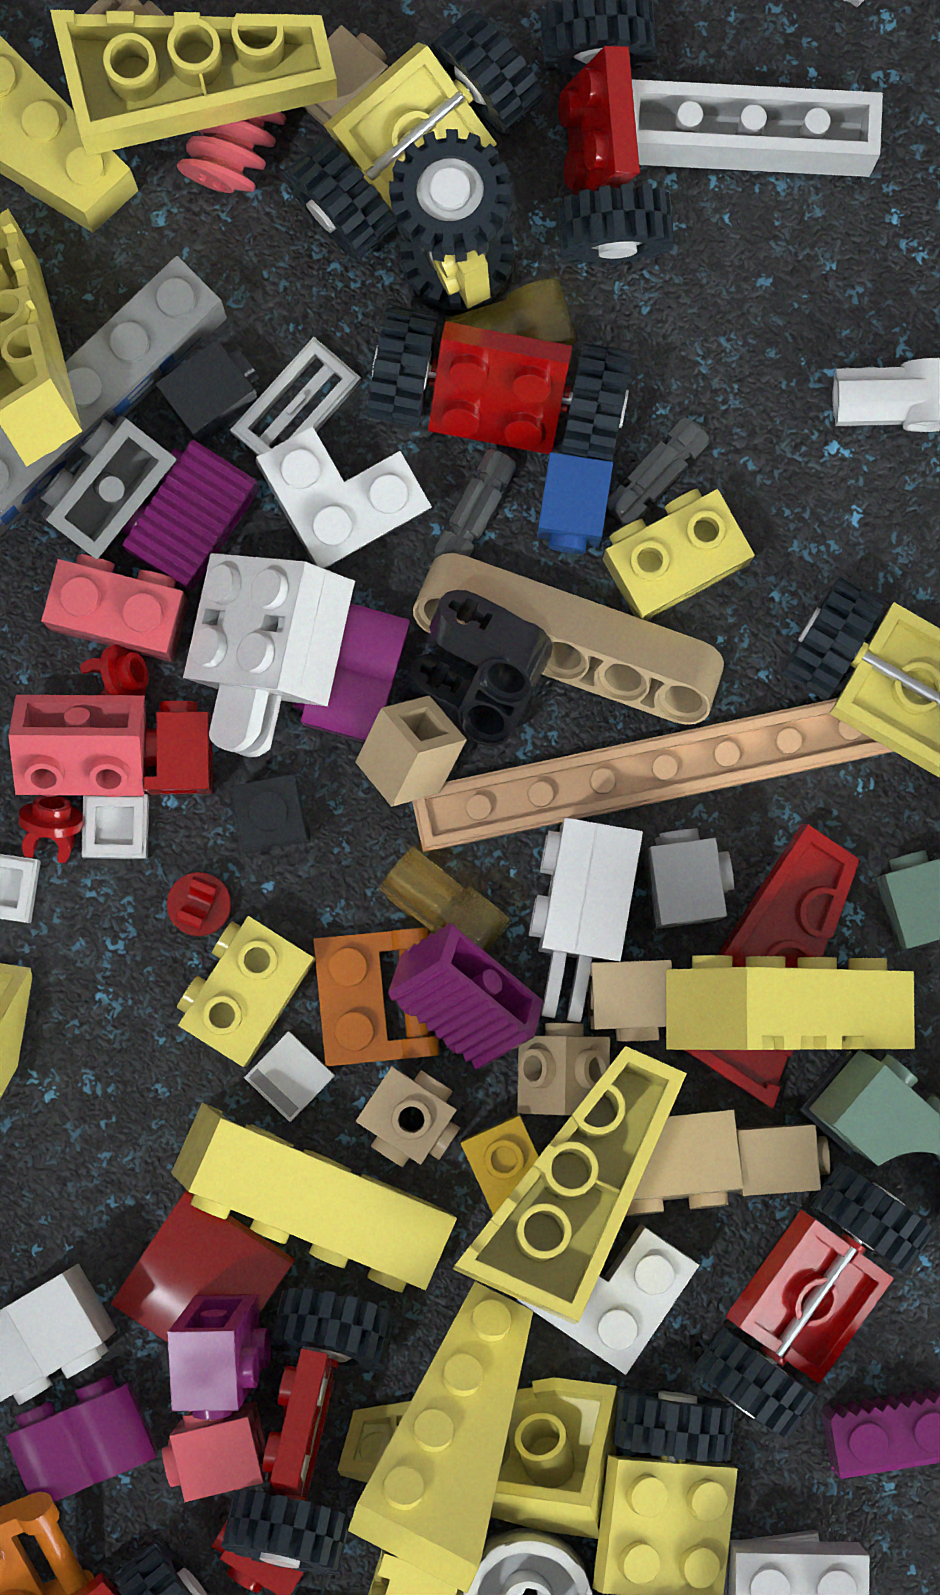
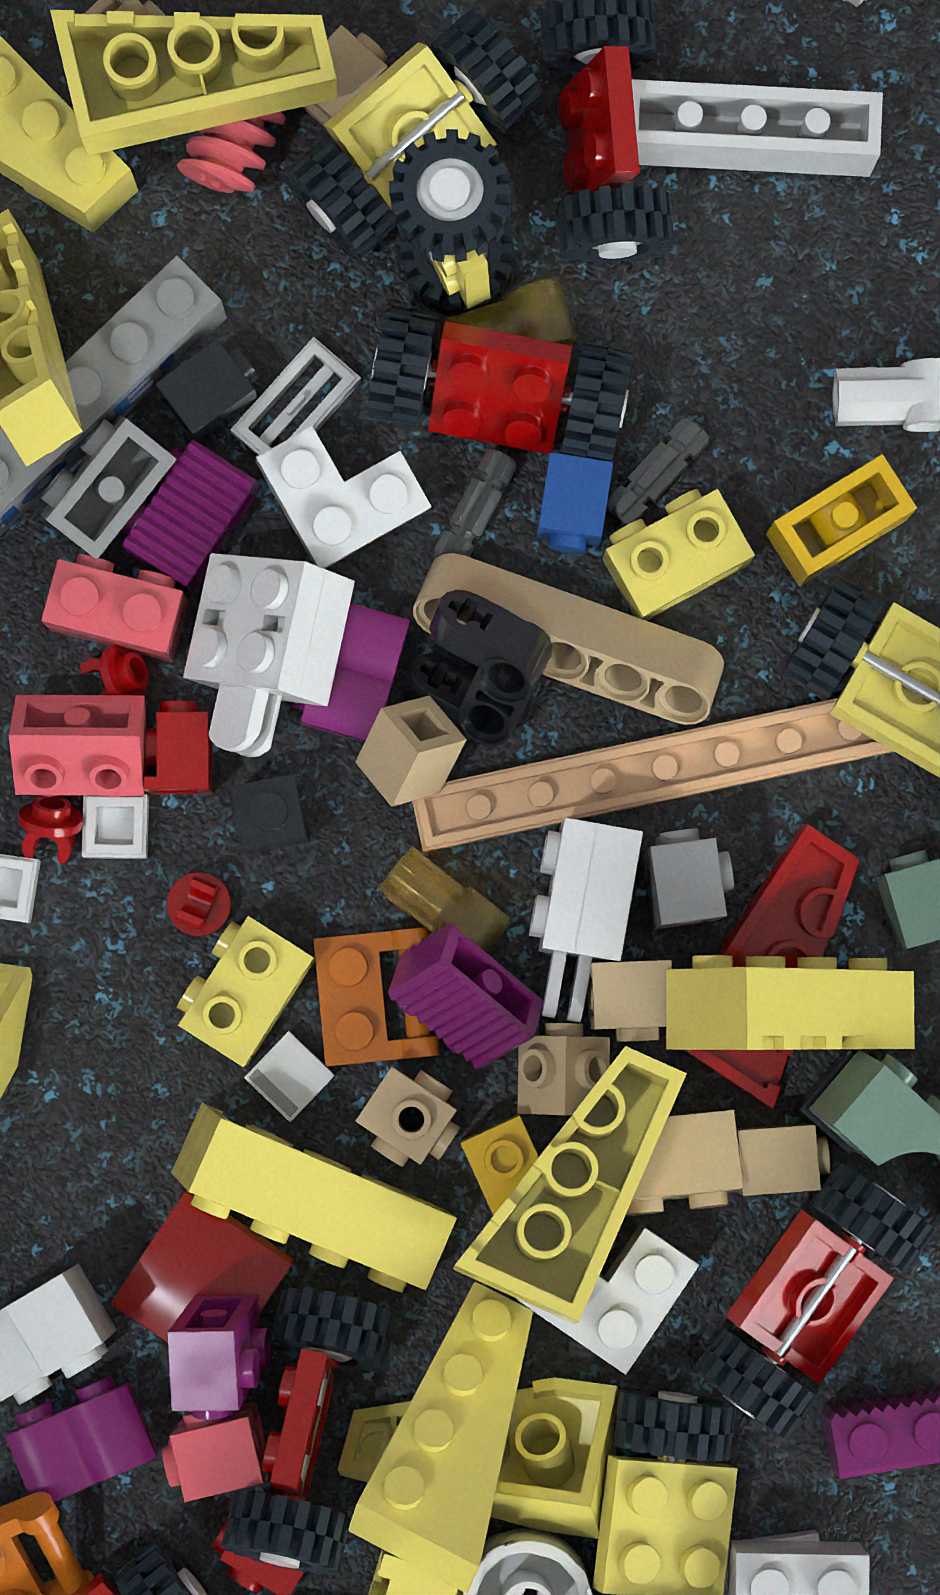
(841, 520): none -> yellow brick

